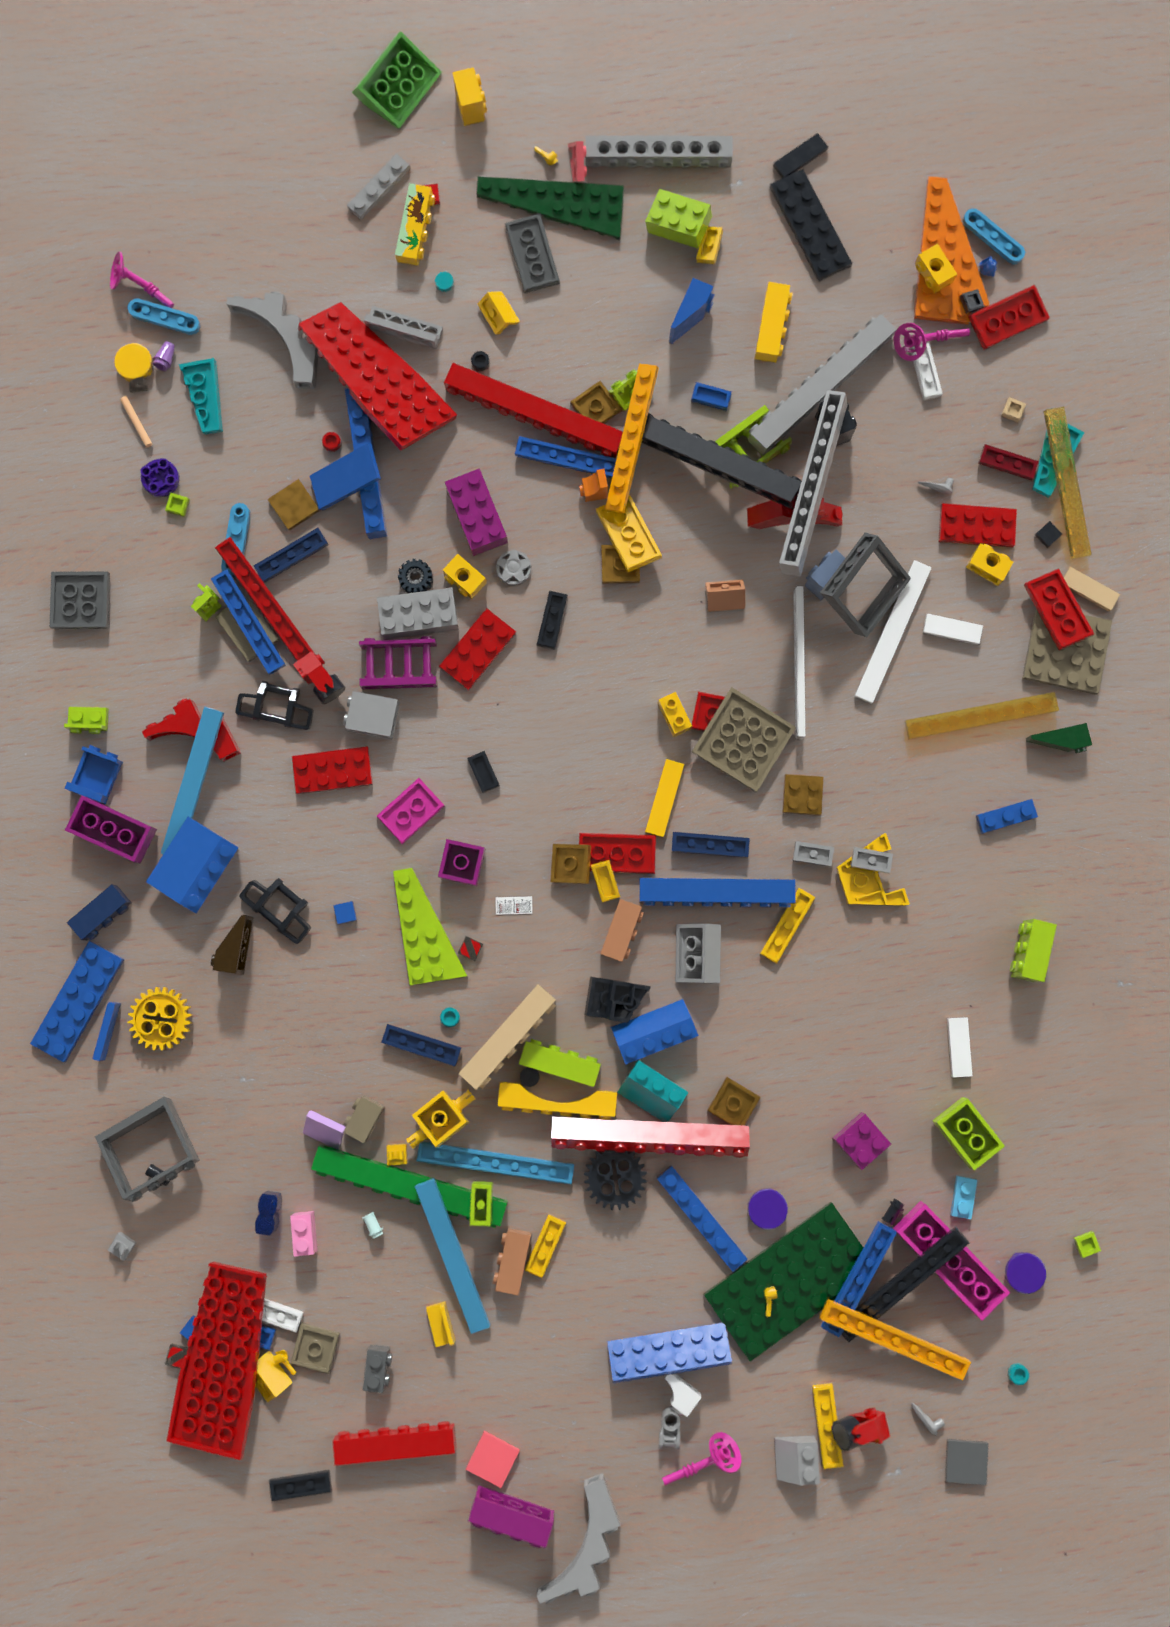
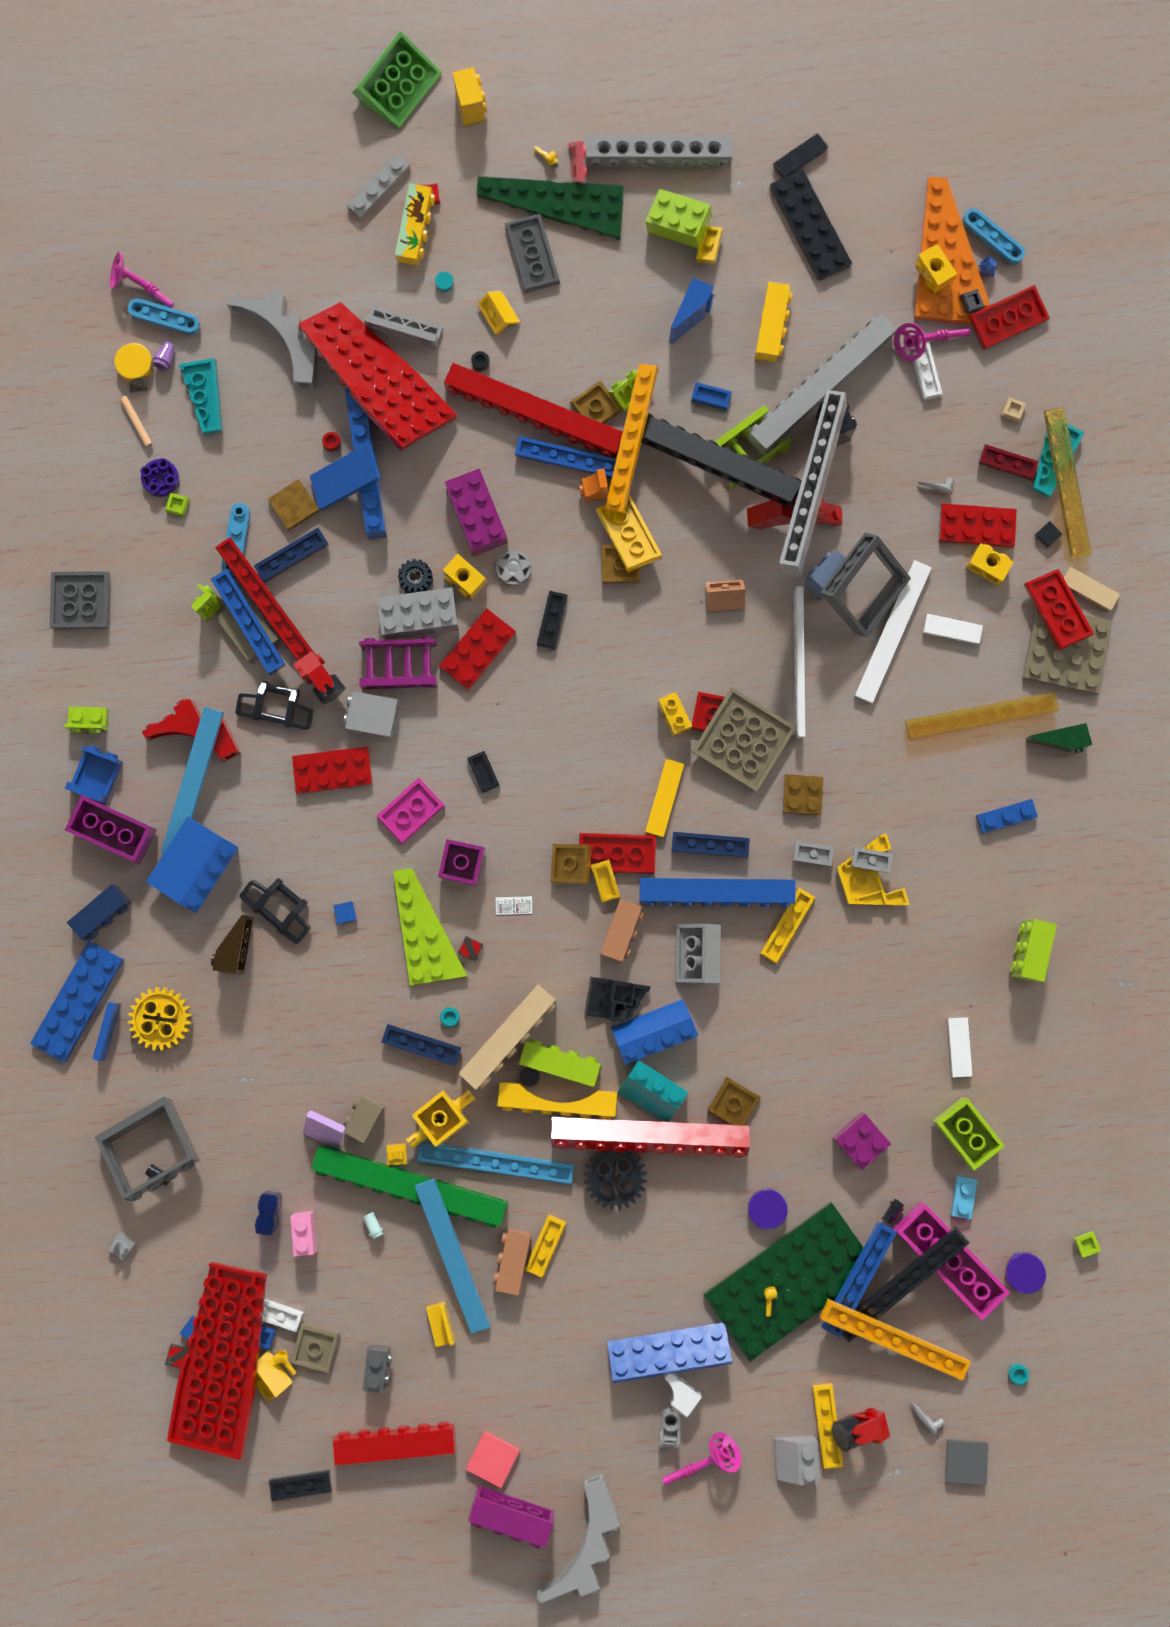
(481, 1203): lime brick -> none
(702, 1218): blue plate -> none

